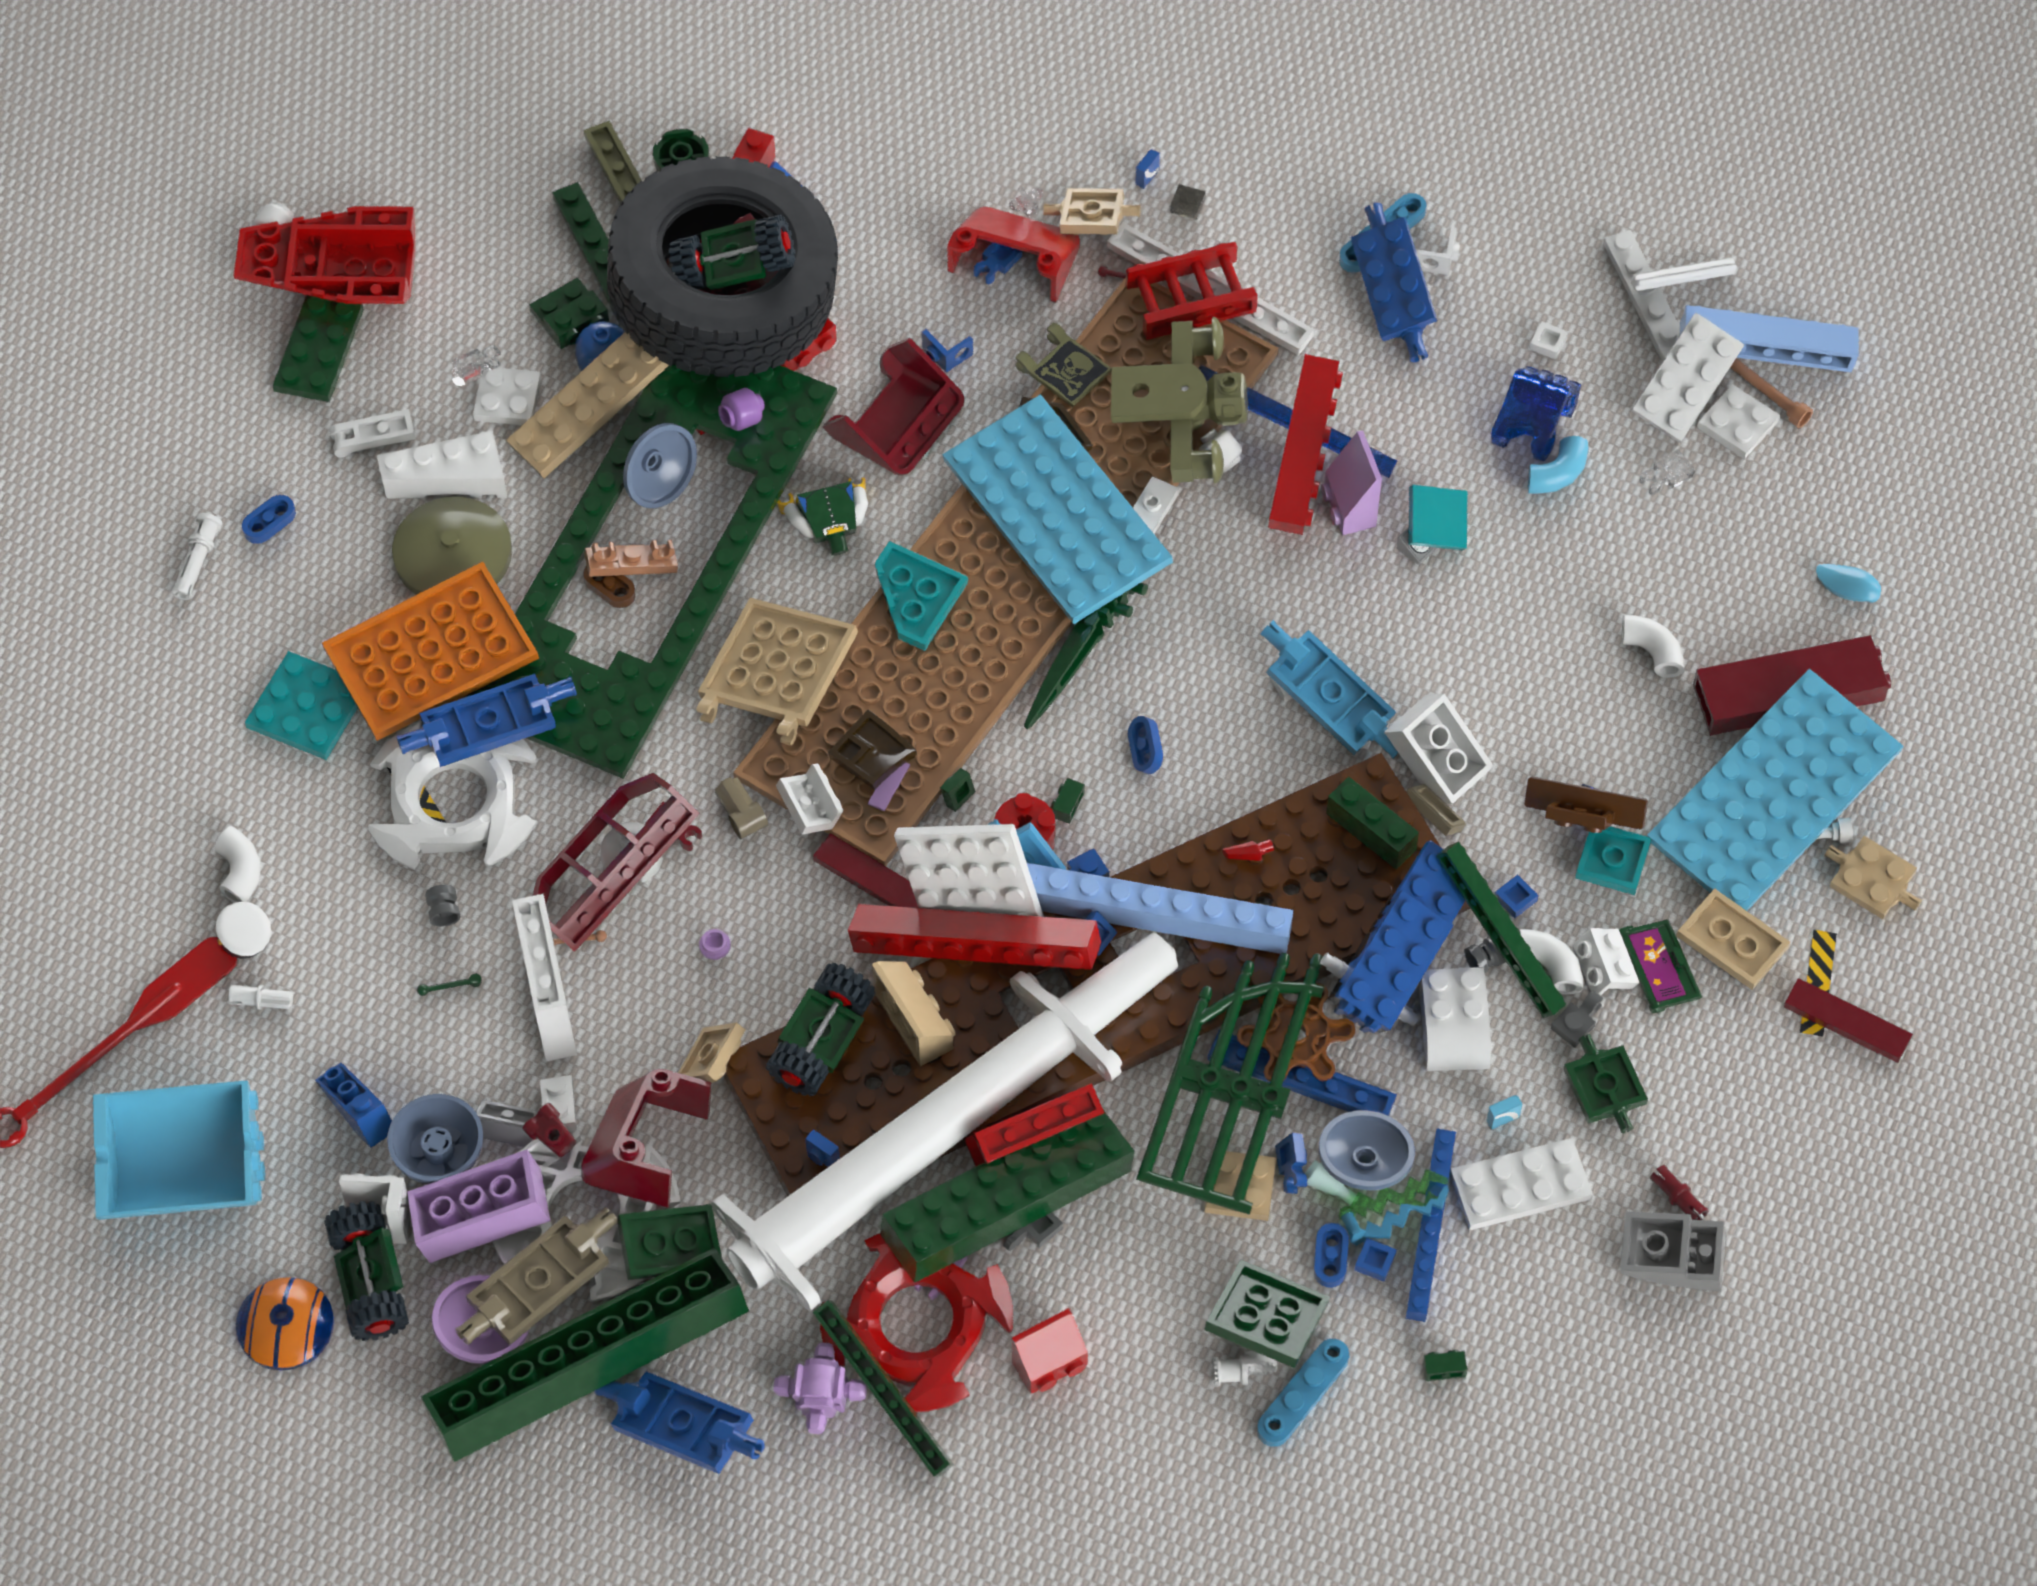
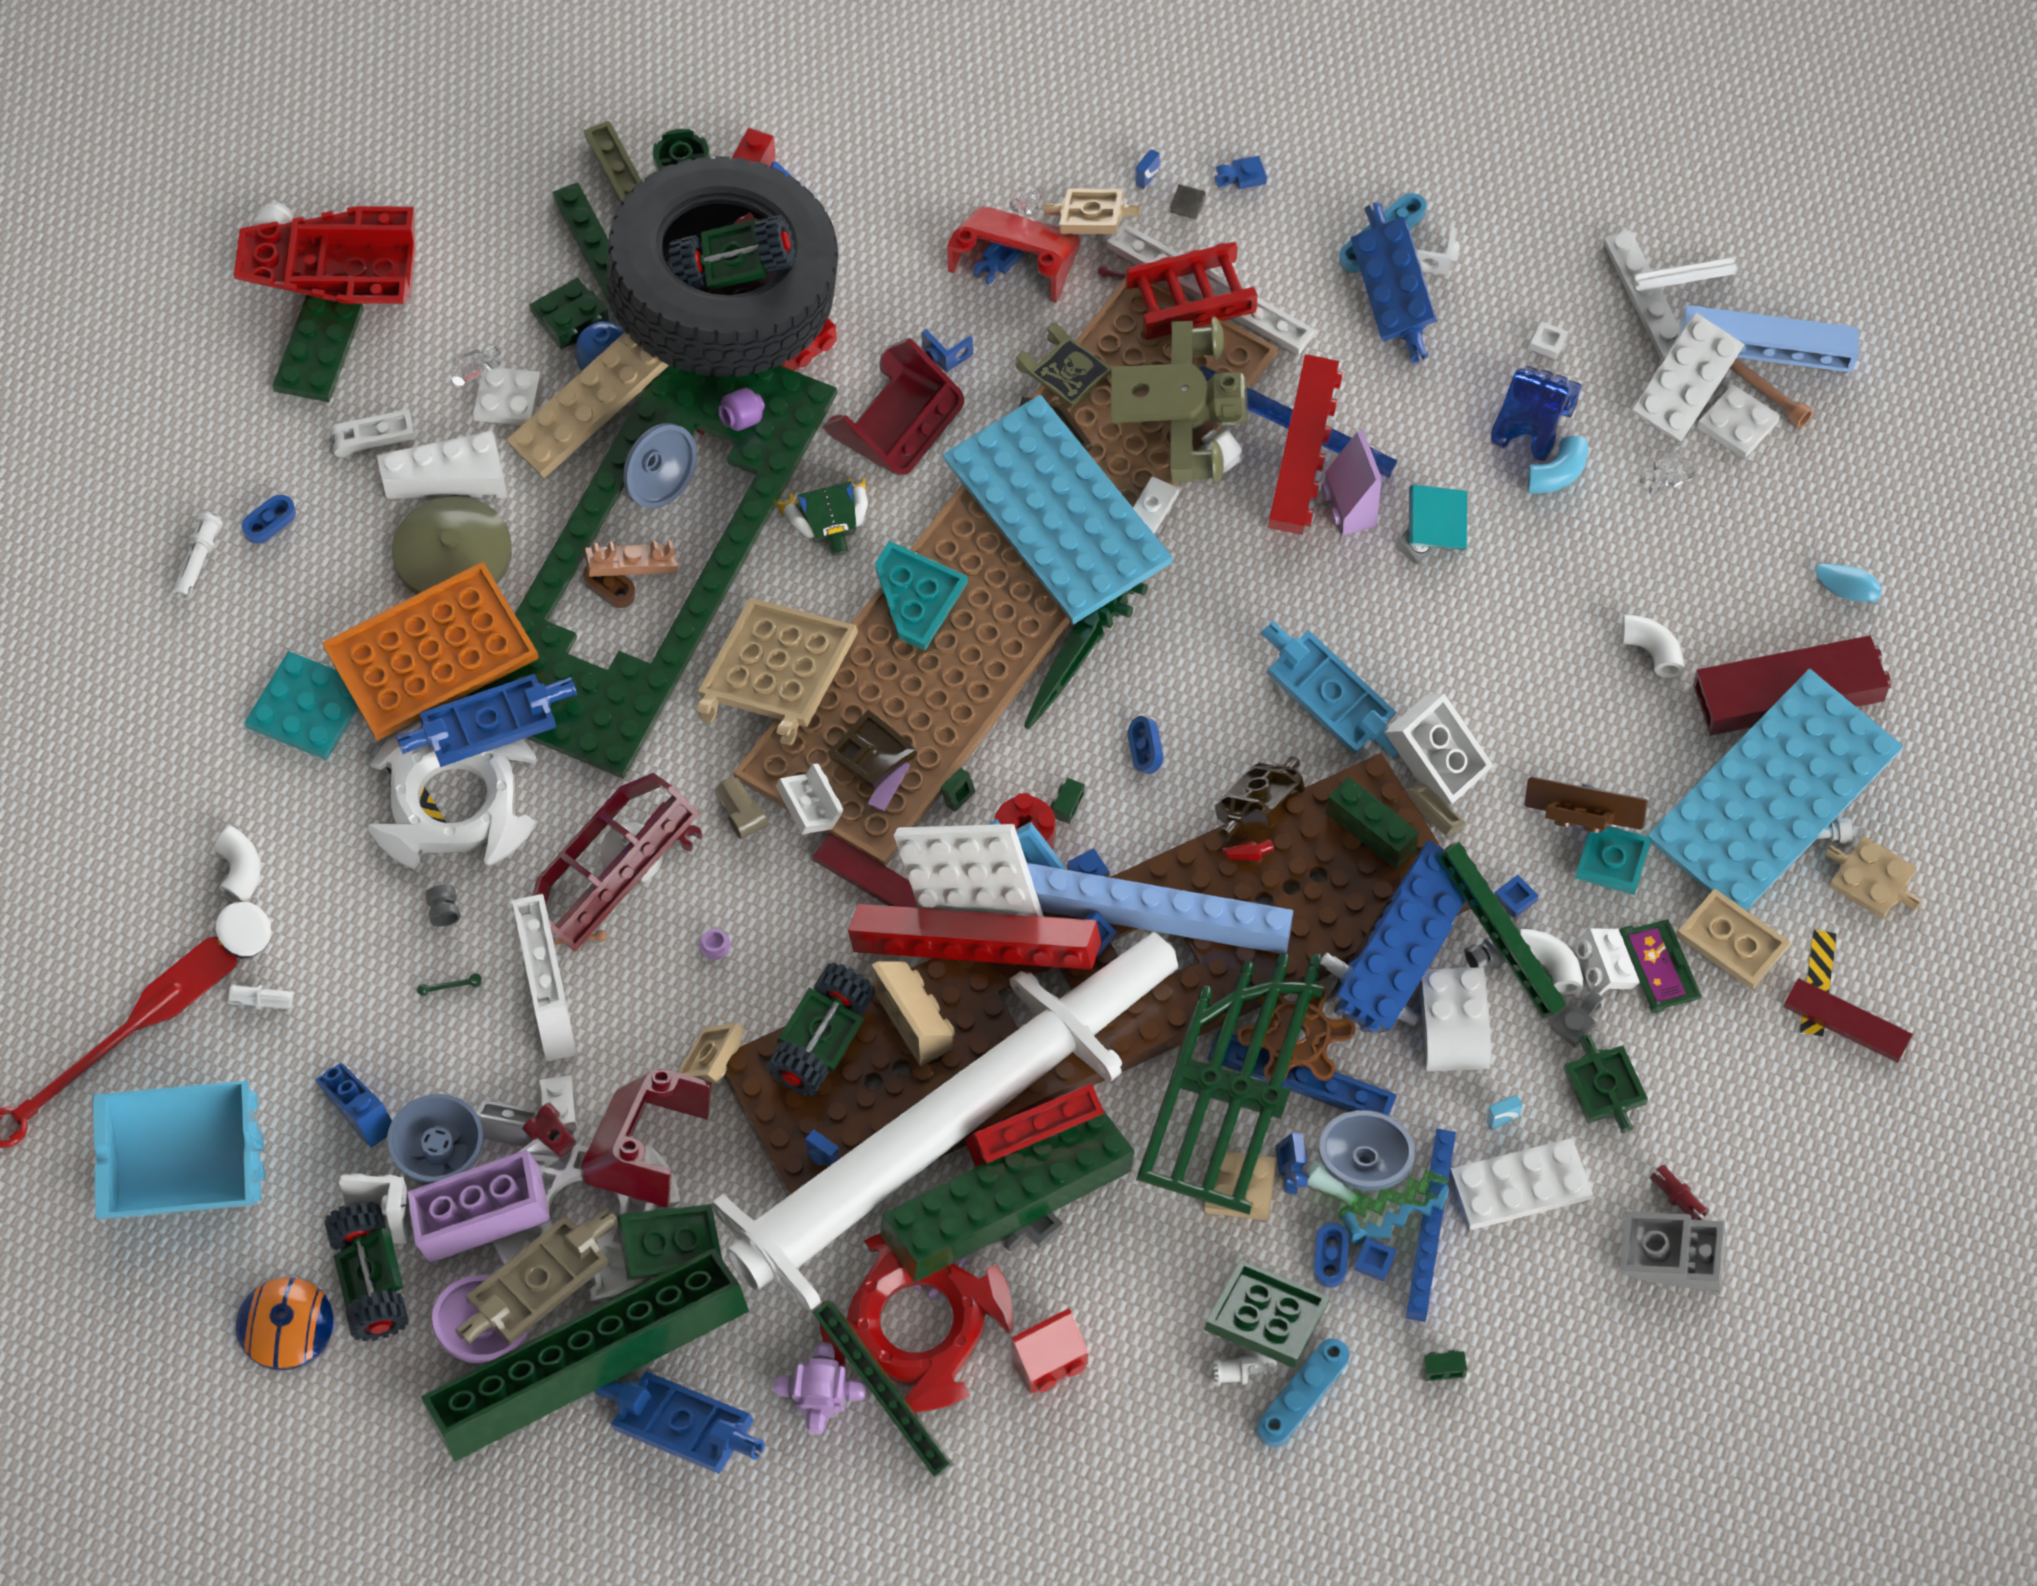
(1245, 172): none -> blue plate
(1257, 796): none -> dark brown plate

